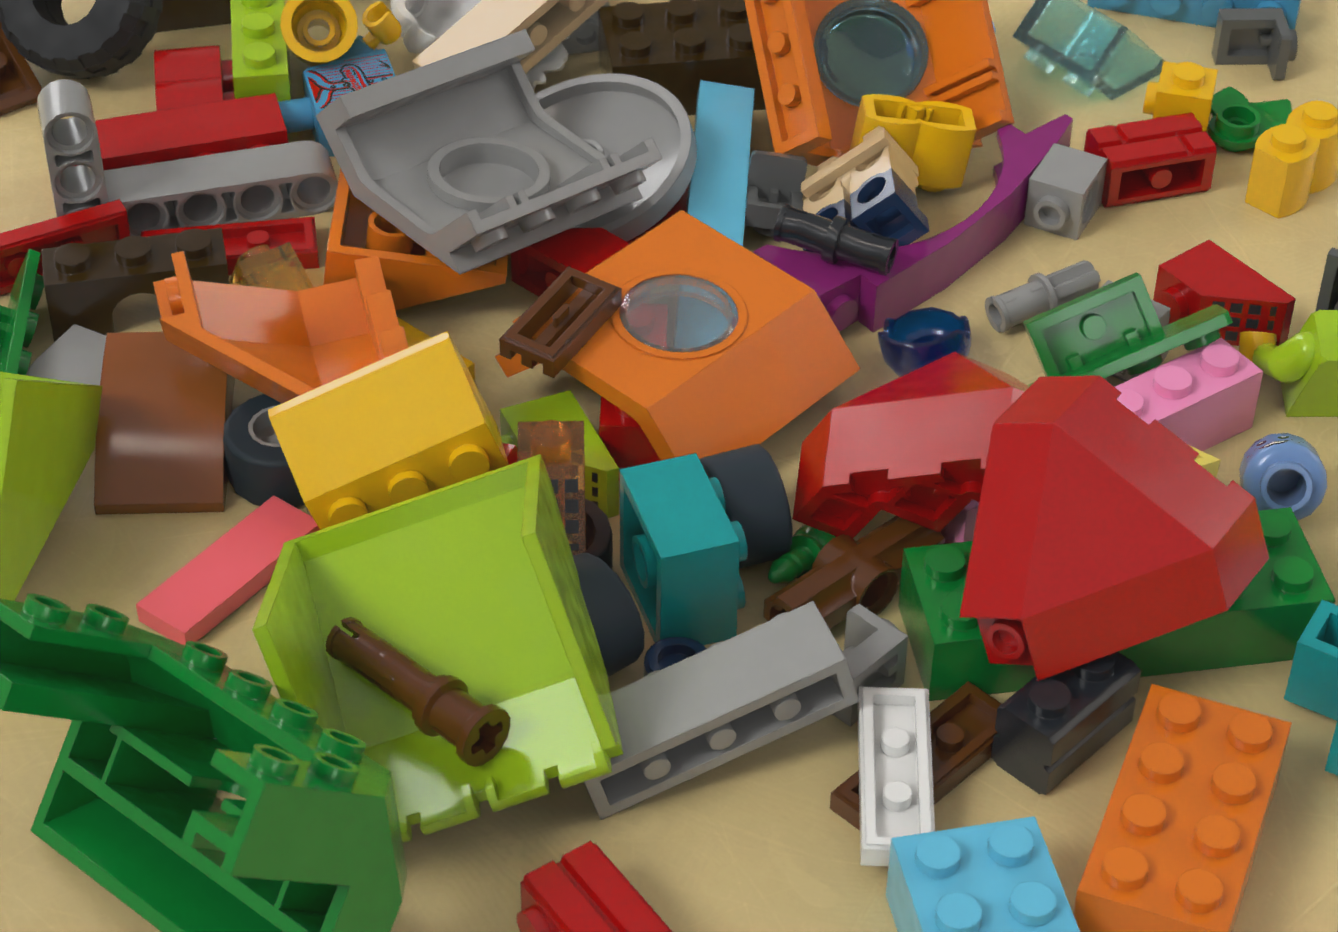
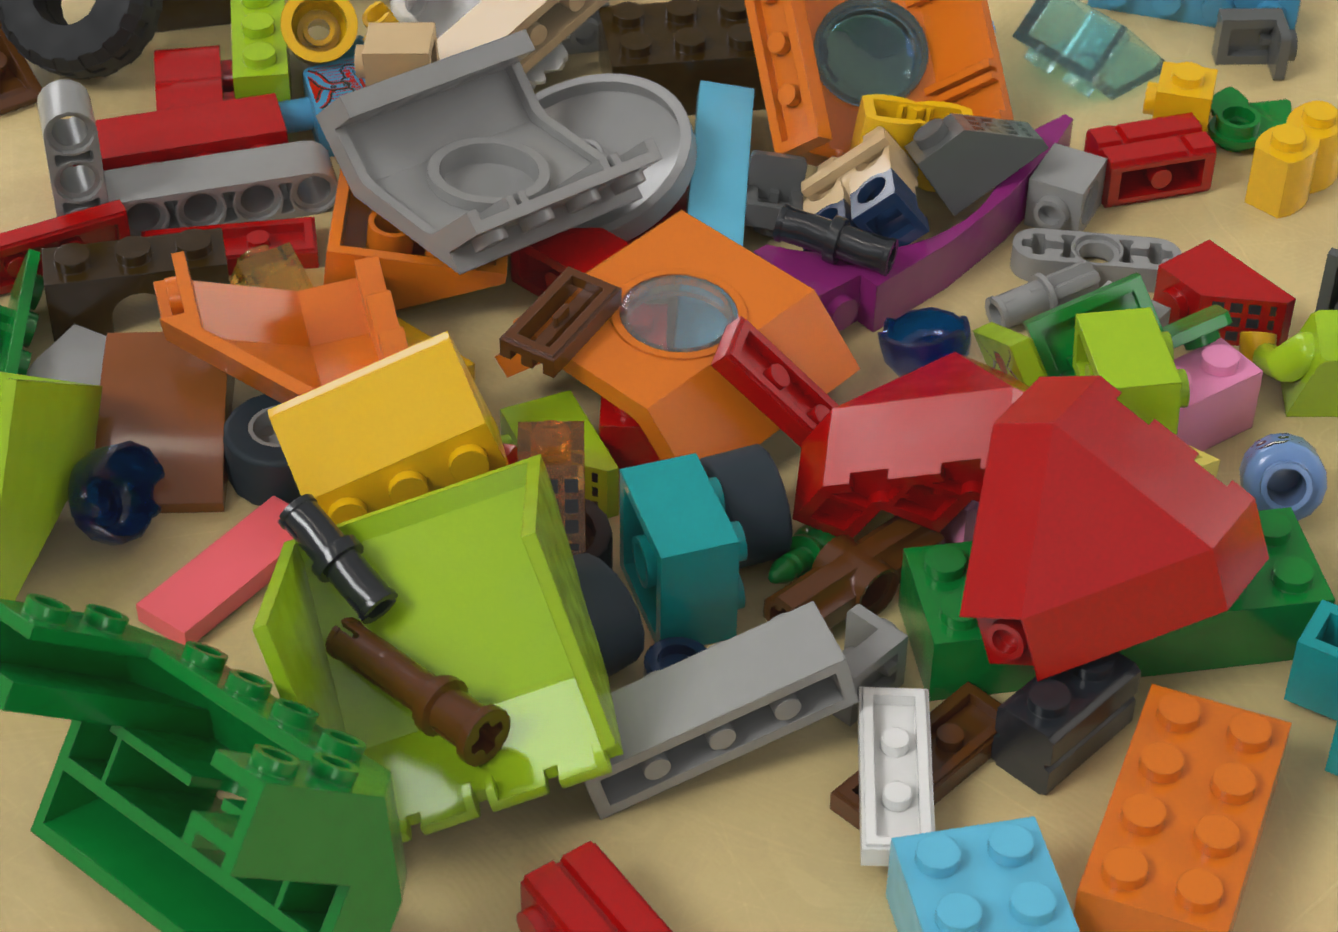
(115, 492): none -> hair
(337, 558): none -> black pin
(395, 49): none -> tan brick
(770, 380): none -> red tile
(972, 155): none -> dark grey slope
(1010, 352): none -> lime tile
(1054, 249): none -> light grey beam
(1135, 359): none -> lime brick

